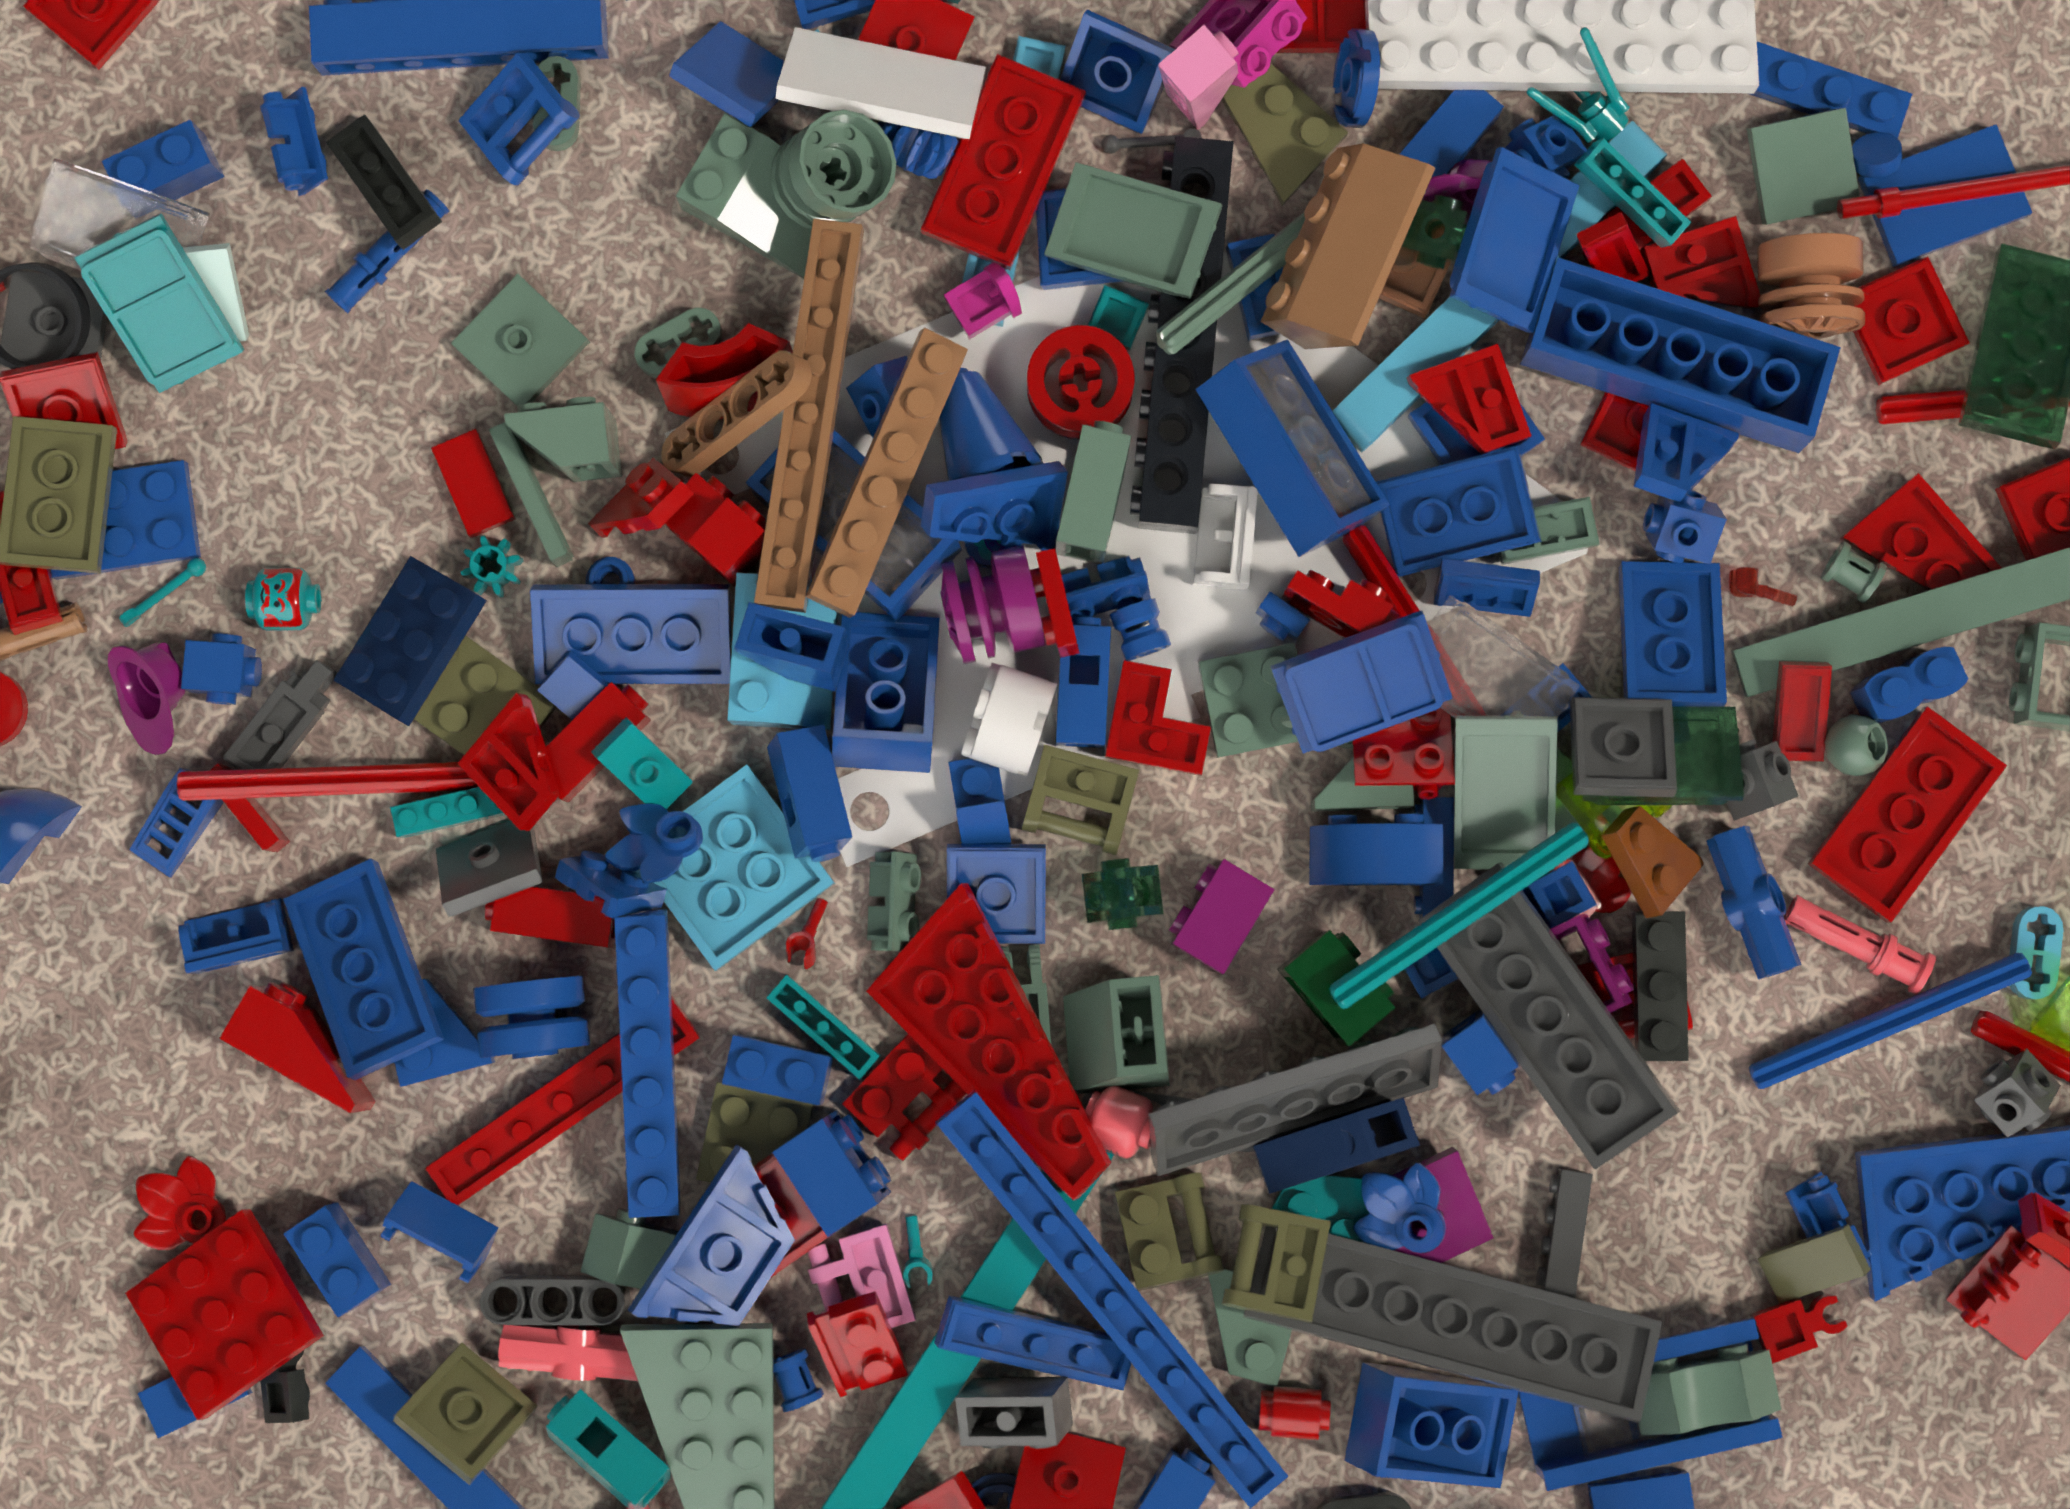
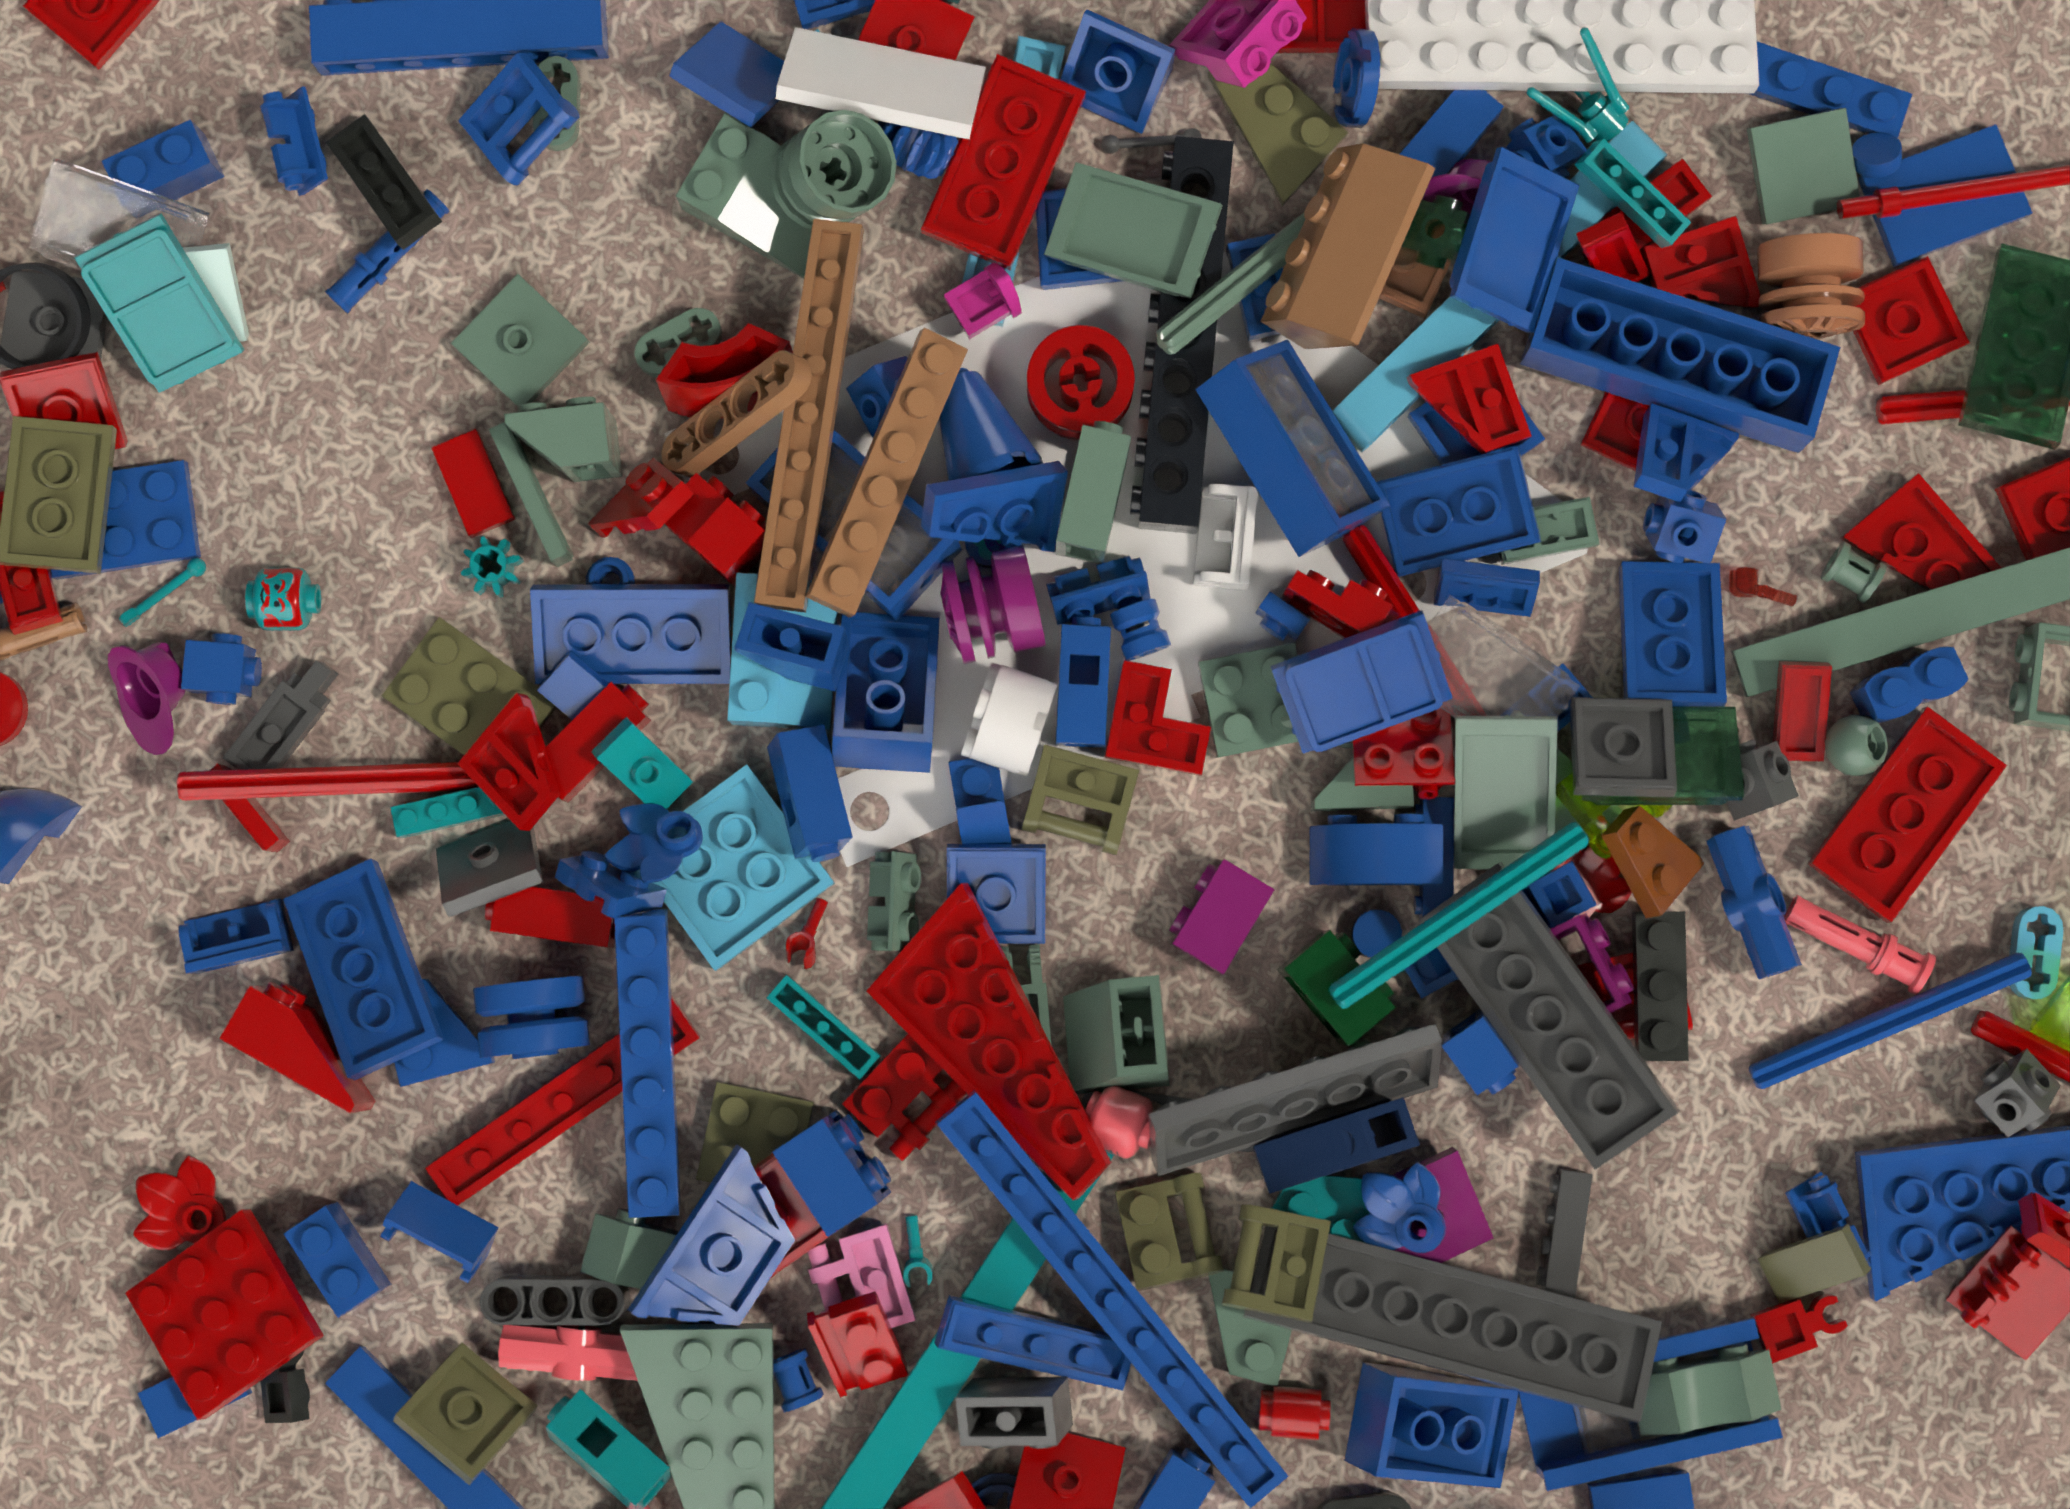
(191, 833): blue slope -> none
(410, 640): dark blue plate -> none
(777, 1069): blue brick -> none
(1049, 583): red plate -> none
(1112, 896): clear green brick -> none
(1119, 315): teal tile -> none
(1199, 74): bright pink slope -> none
(1375, 932): none -> blue tile

